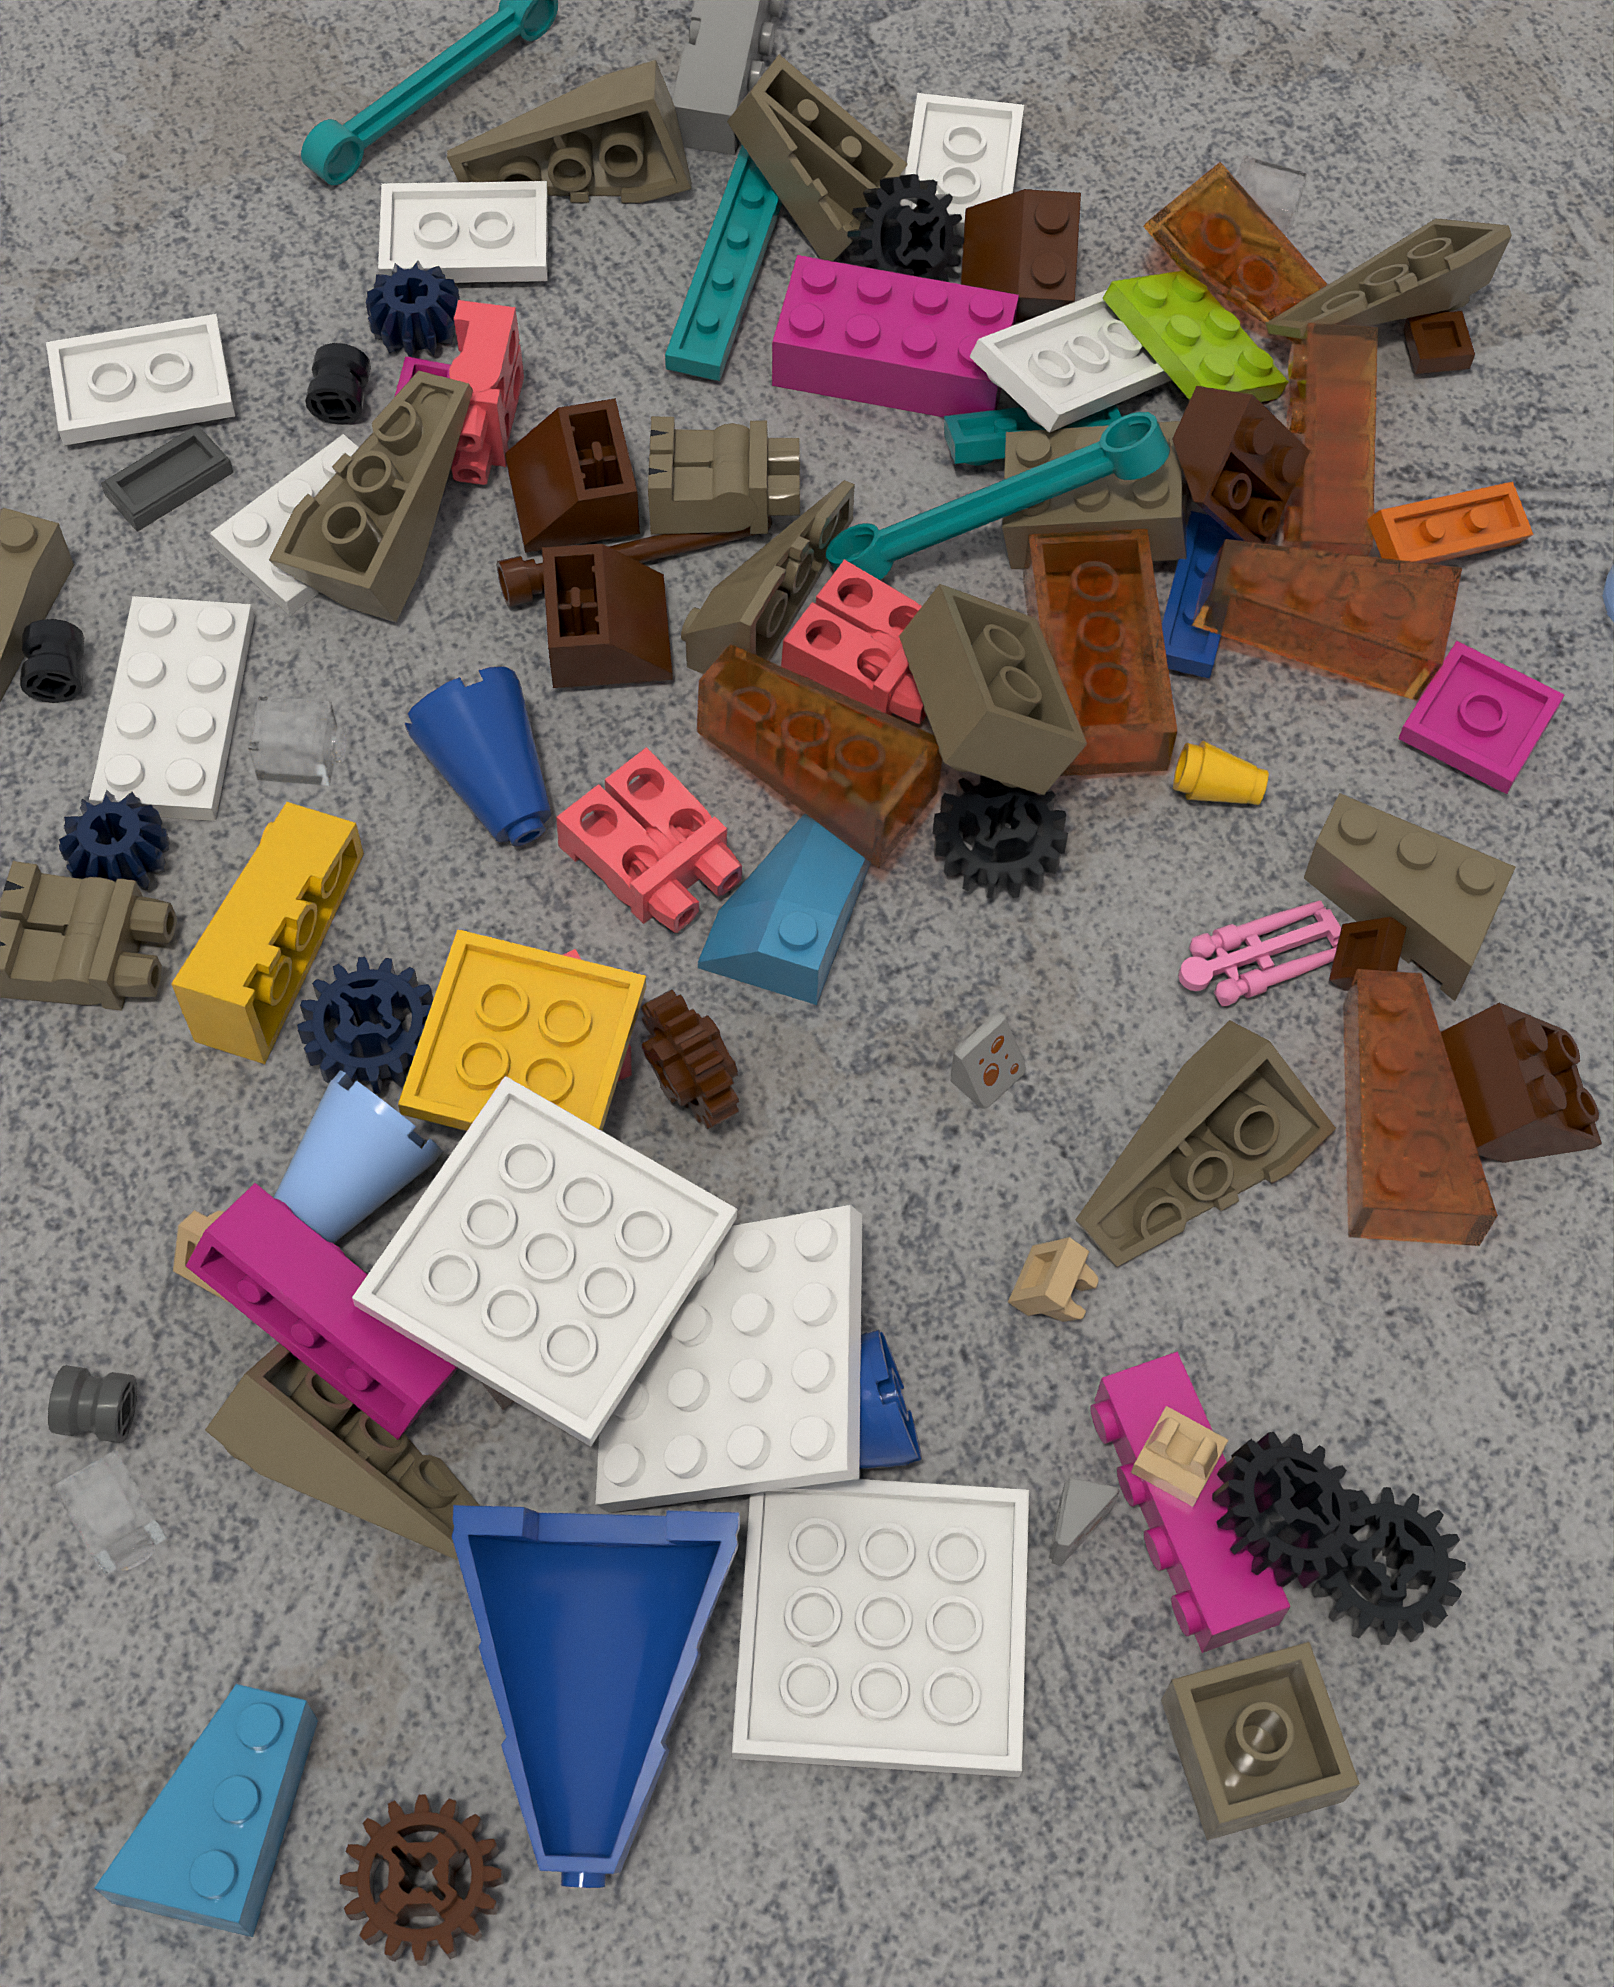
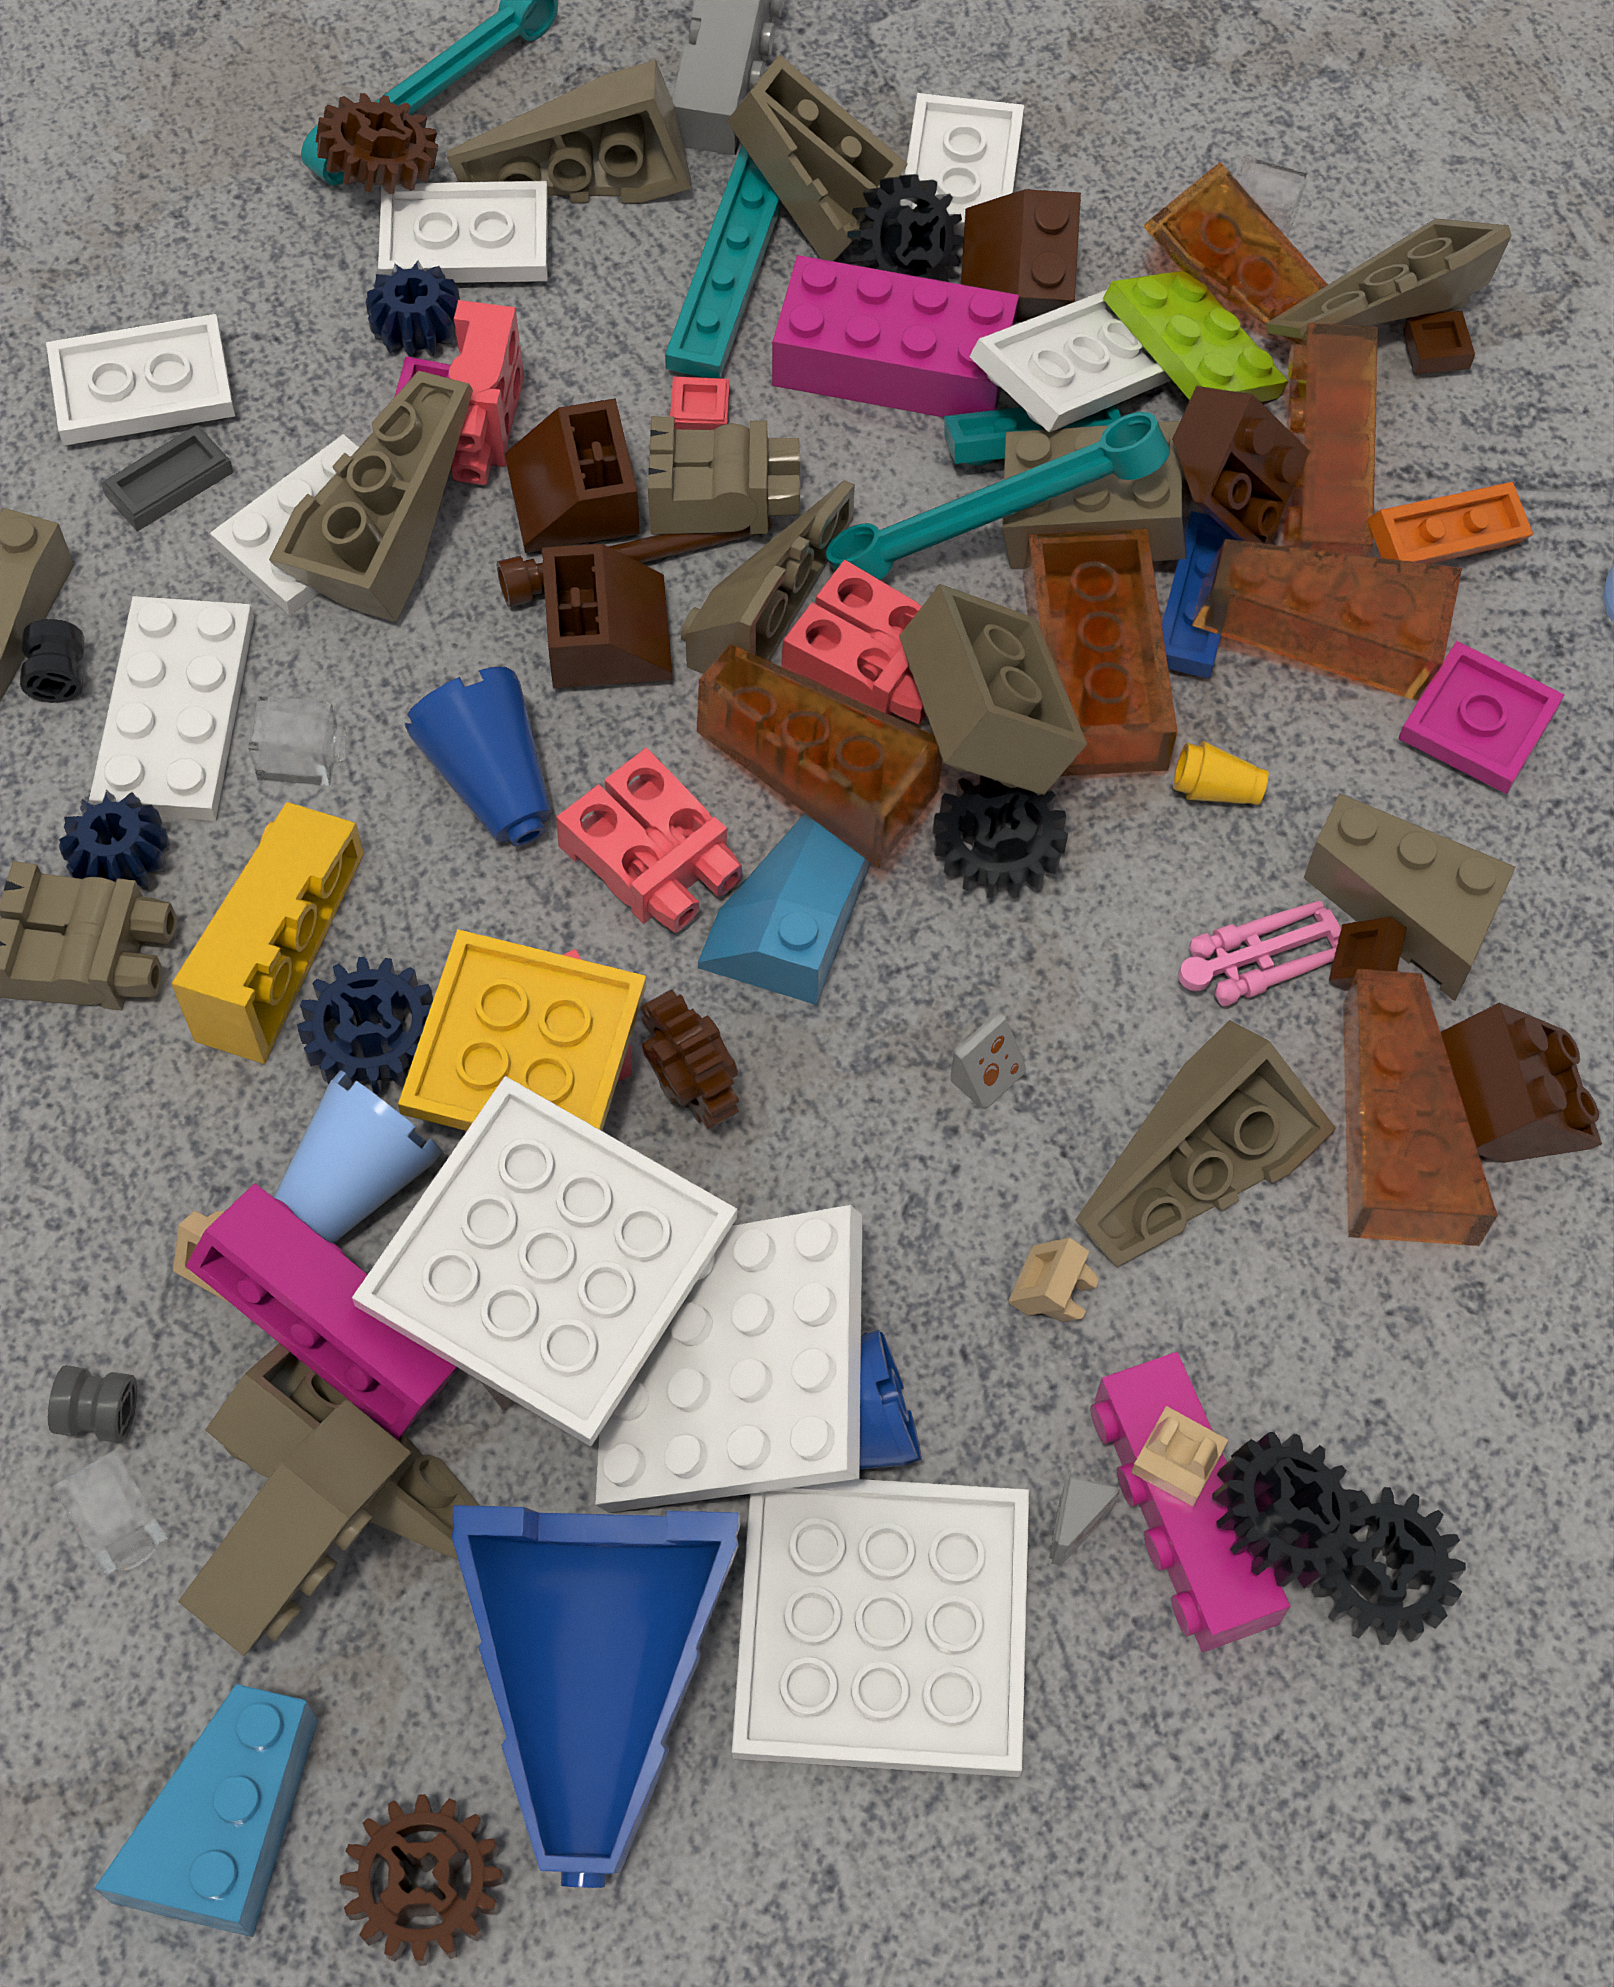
(292, 1527): none -> dark tan wedge
(334, 392): black wheel -> none
(376, 143): none -> reddish brown gear
(699, 402): none -> coral tile
(1259, 1740): dark tan brick -> none

